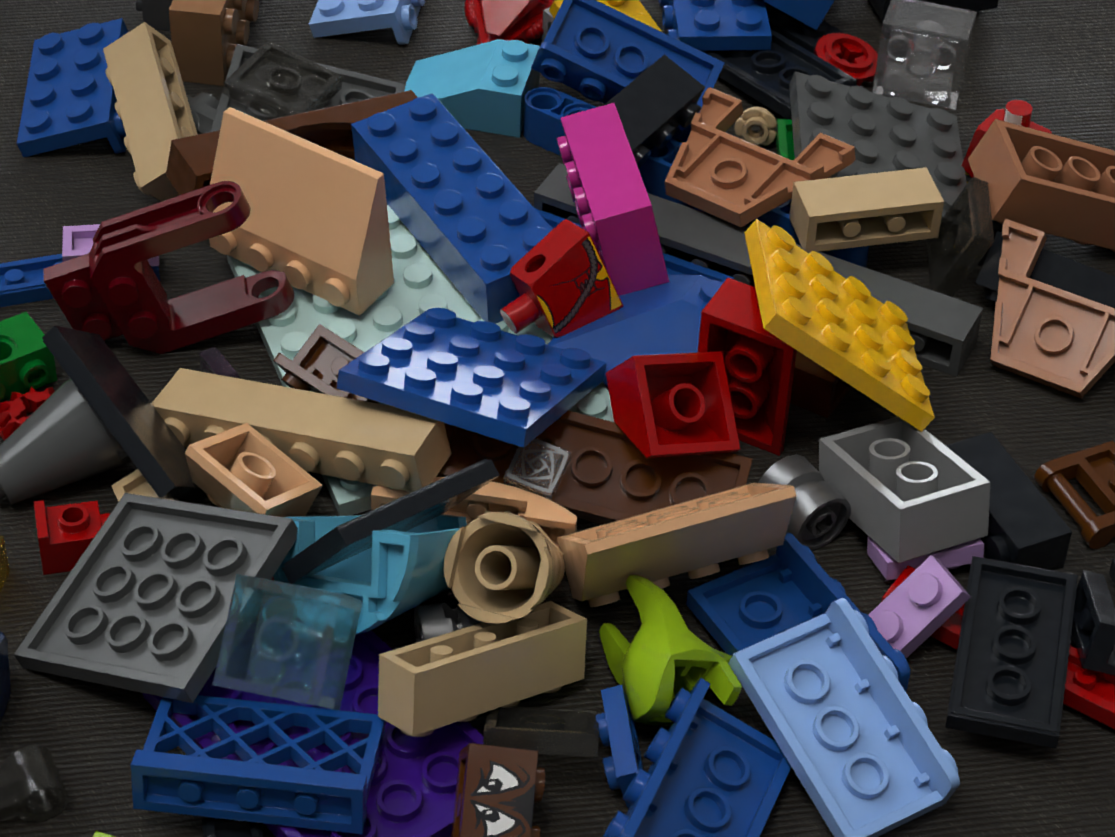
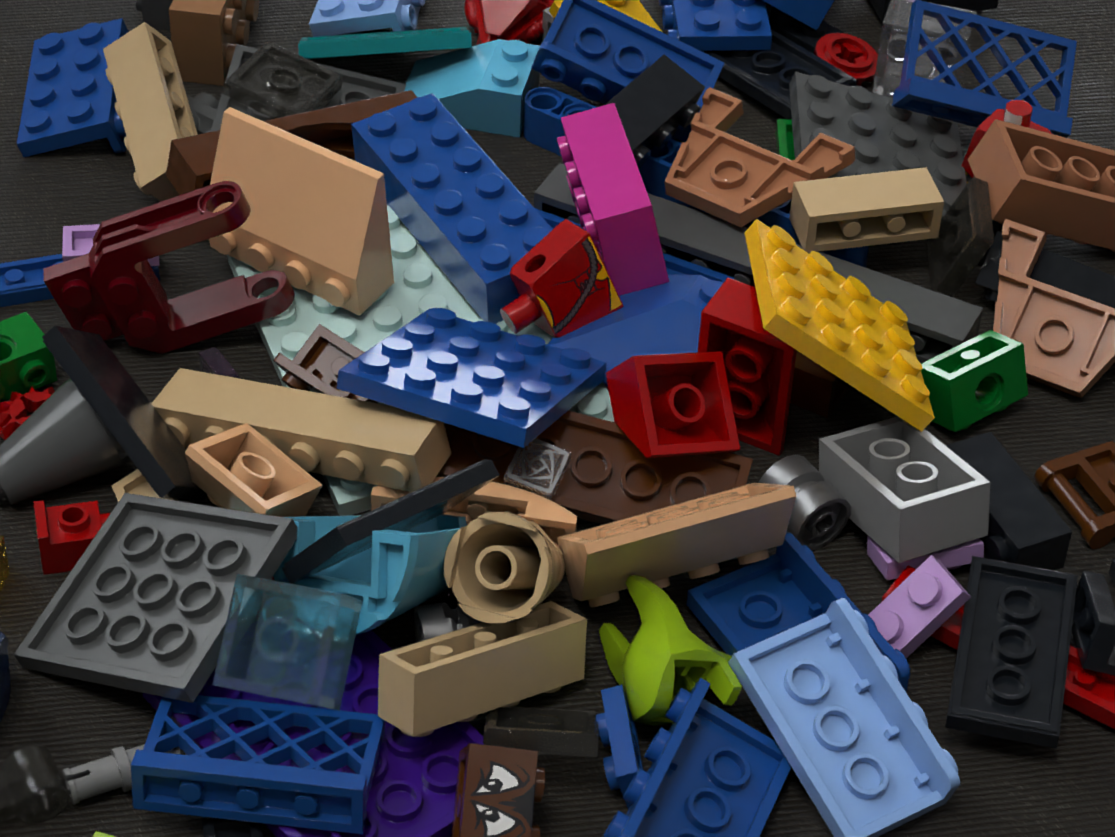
(103, 774): none -> light grey pin
(385, 42): none -> teal tile
(760, 117): tan plate -> none
(971, 106): none -> blue fence
(975, 379): none -> green brick

